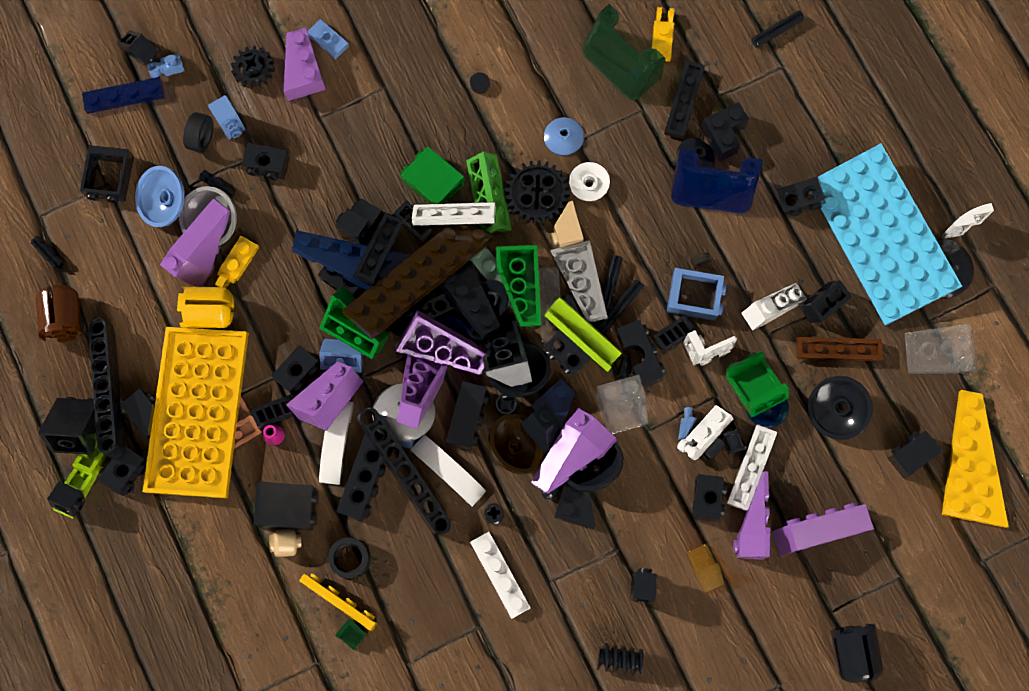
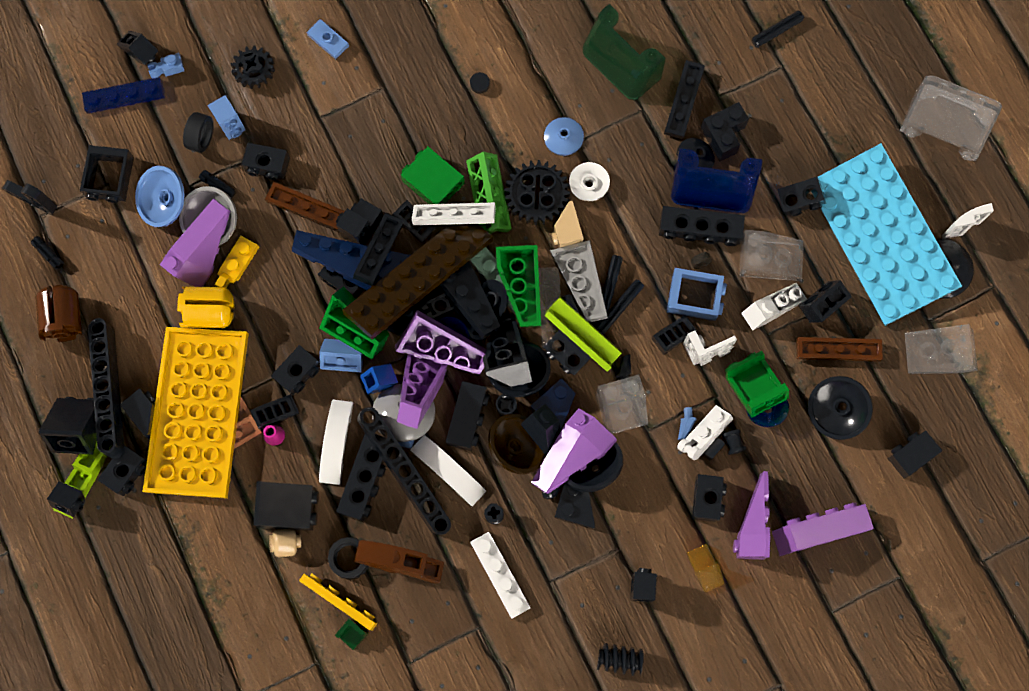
(31, 196): none -> black beam
(301, 67): medium lavender wedge -> none
(303, 205): none -> reddish brown plate
(326, 396): medium lavender wedge -> none
(379, 378): none -> blue brick
(400, 560): none -> reddish brown slope
(636, 337): black arch -> none
(663, 34): yellow hinge -> none
(711, 220): none -> black brick
(751, 468): white plate -> none
(771, 256): none -> clear slope
(857, 653): black cylinder -> none
(951, 115): none -> clear windscreen
(972, 476): yellow wing -> none

